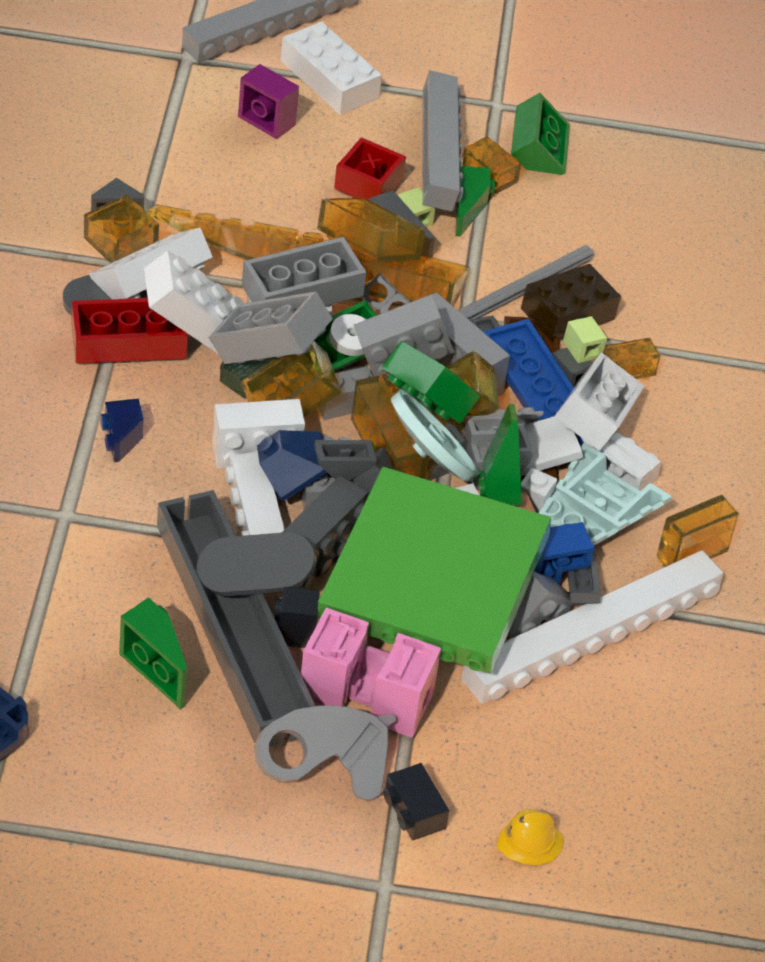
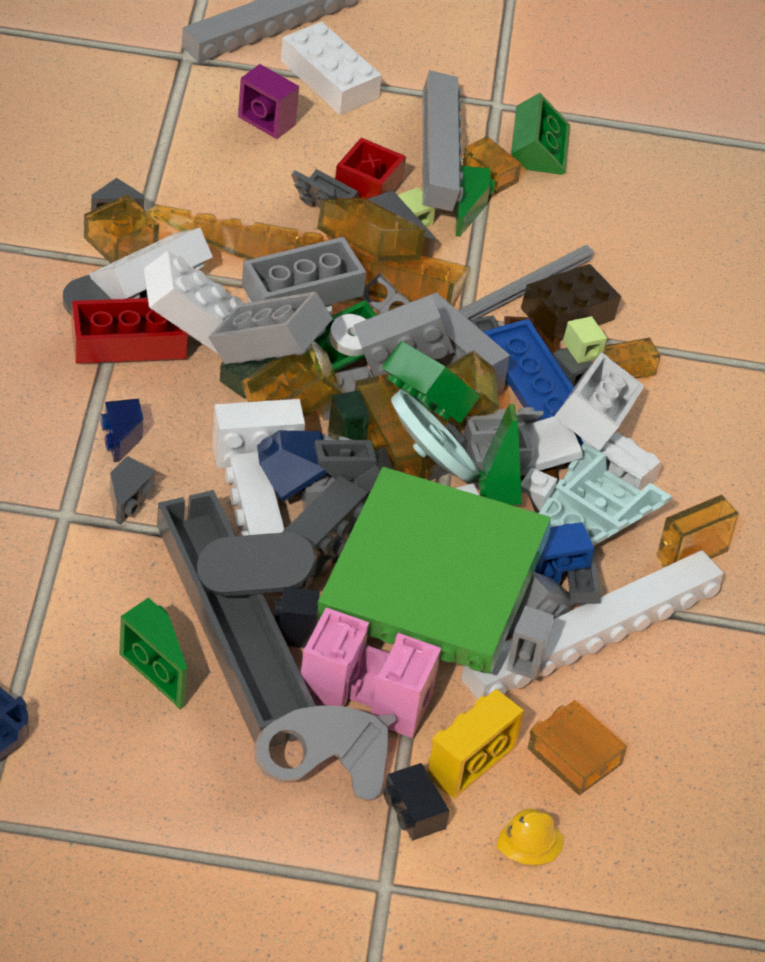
(129, 487): none -> dark grey slope
(320, 187): none -> dark grey bracket
(348, 416): none -> clear green brick
(474, 743): none -> yellow brick
(530, 642): none -> light grey brick
(576, 747): none -> clear yellow brick

